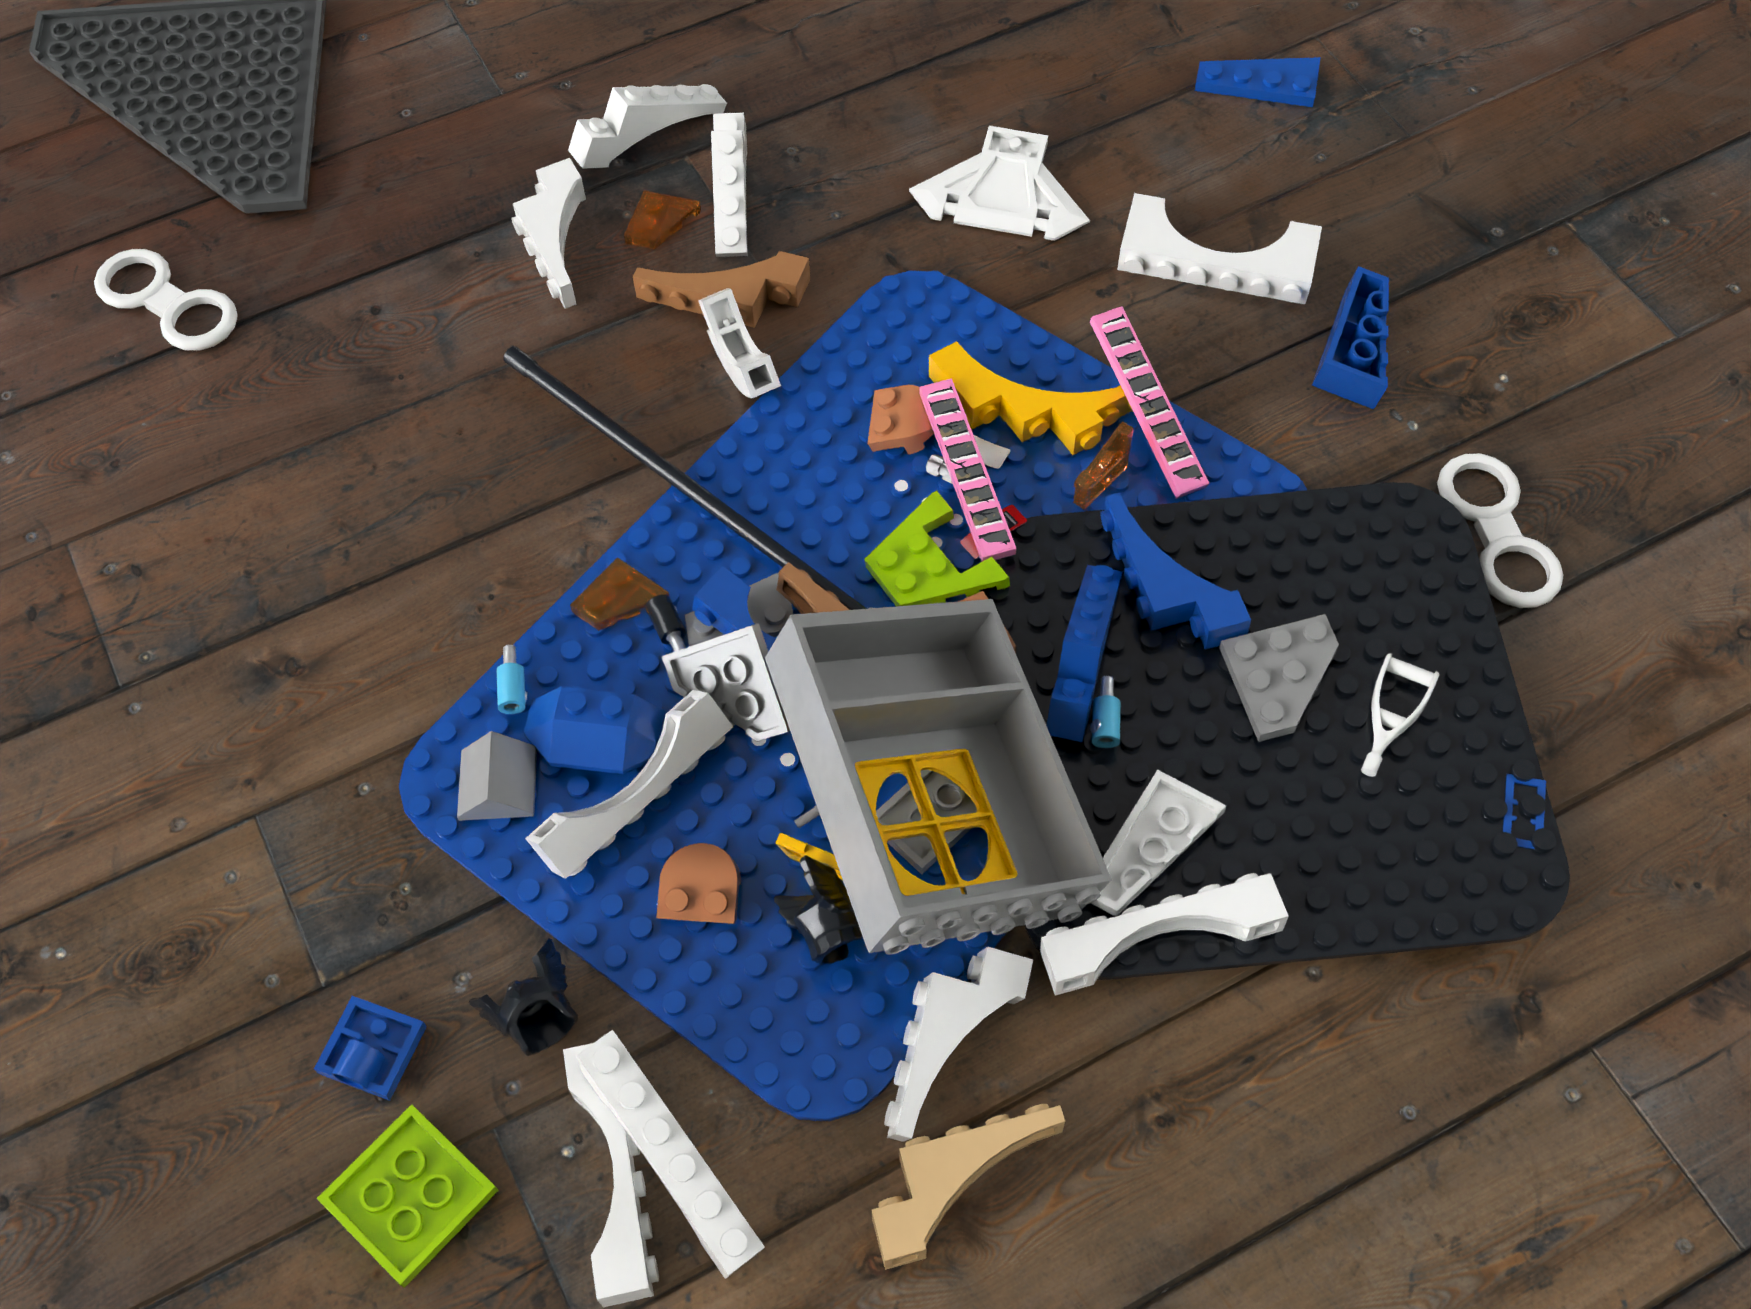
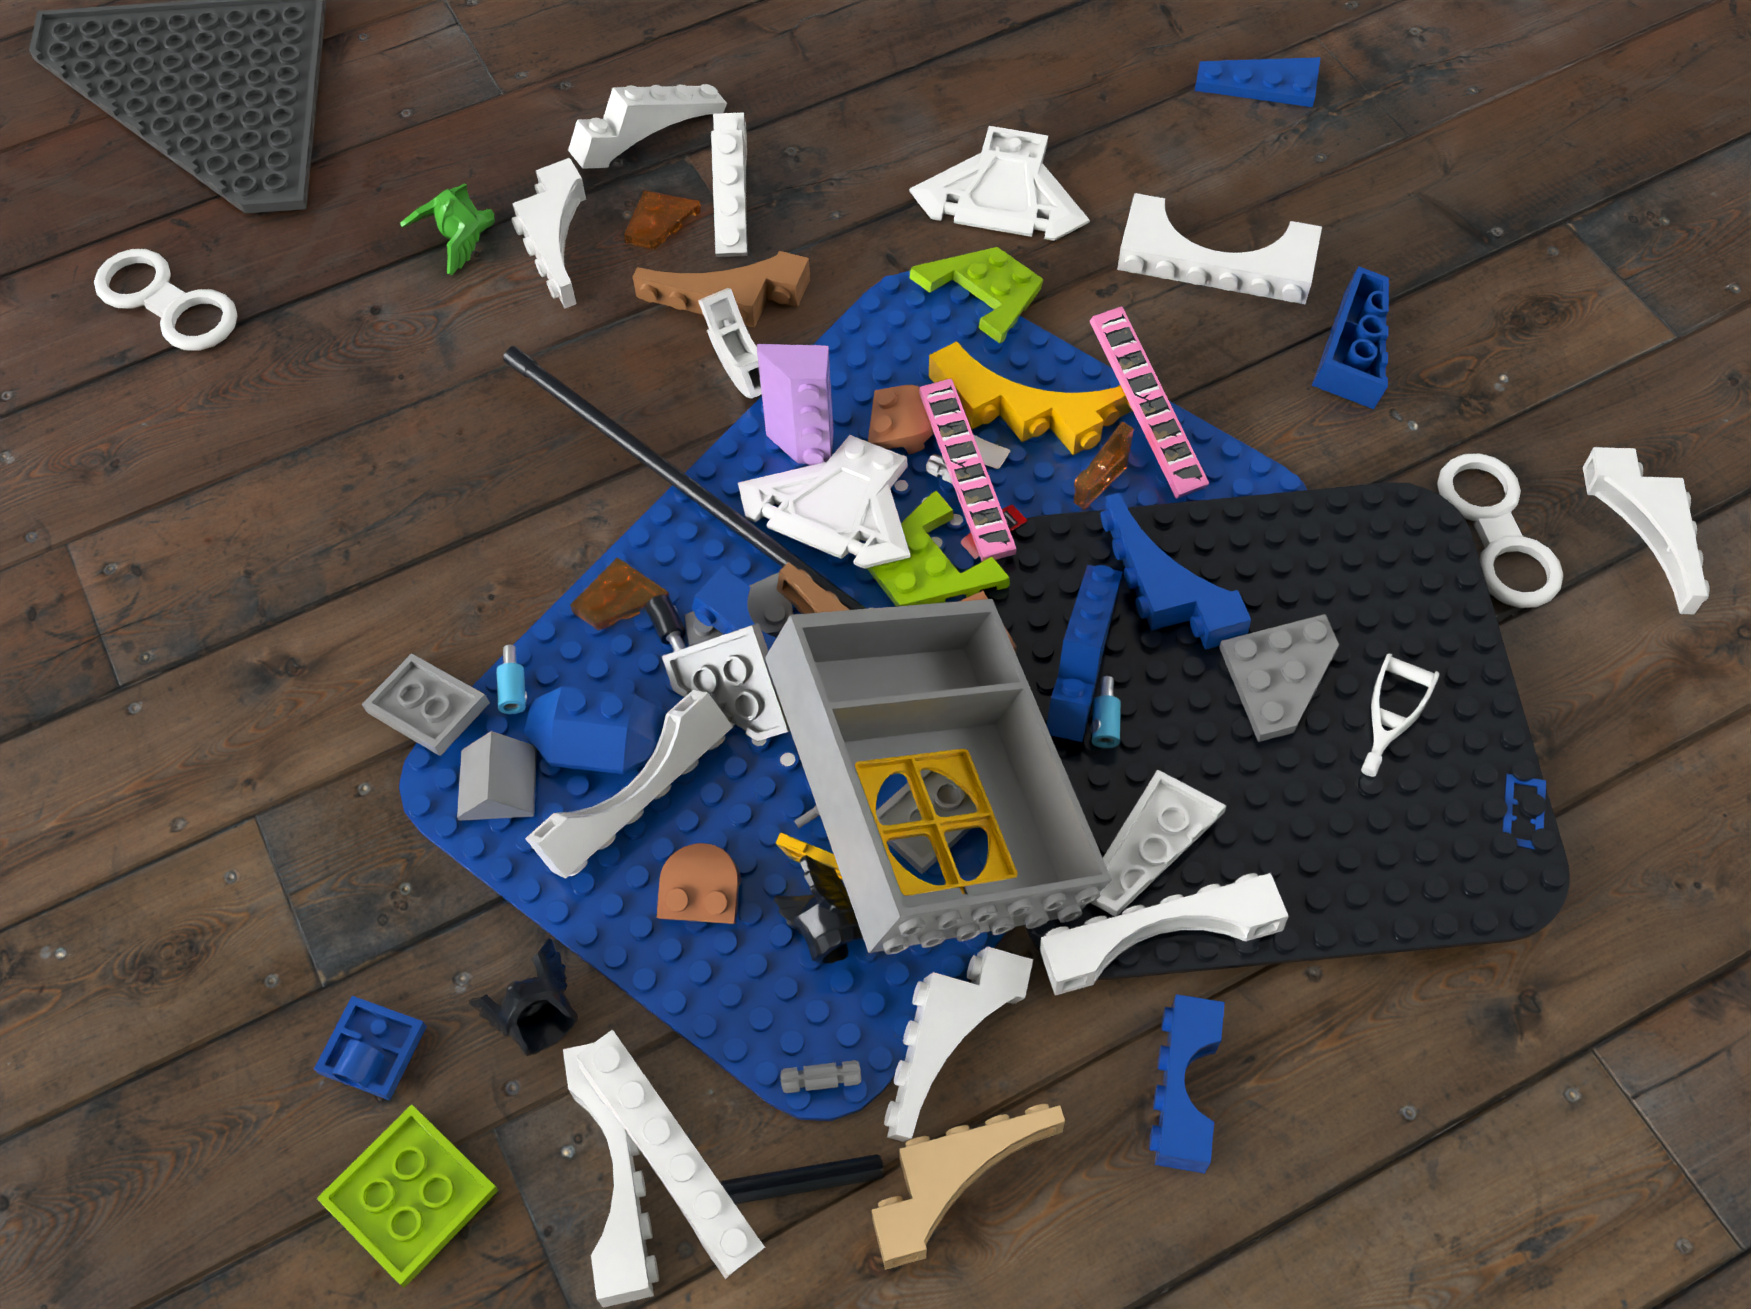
(426, 704): none -> light grey plate
(456, 221): none -> bright green helmet
(797, 400): none -> lavender slope
(804, 1179): none -> black axle
(820, 1076): none -> light grey axle
(836, 503): none -> white plate
(990, 277): none -> lime wing
(1183, 1132): none -> blue arch
(1658, 512): none -> white arch

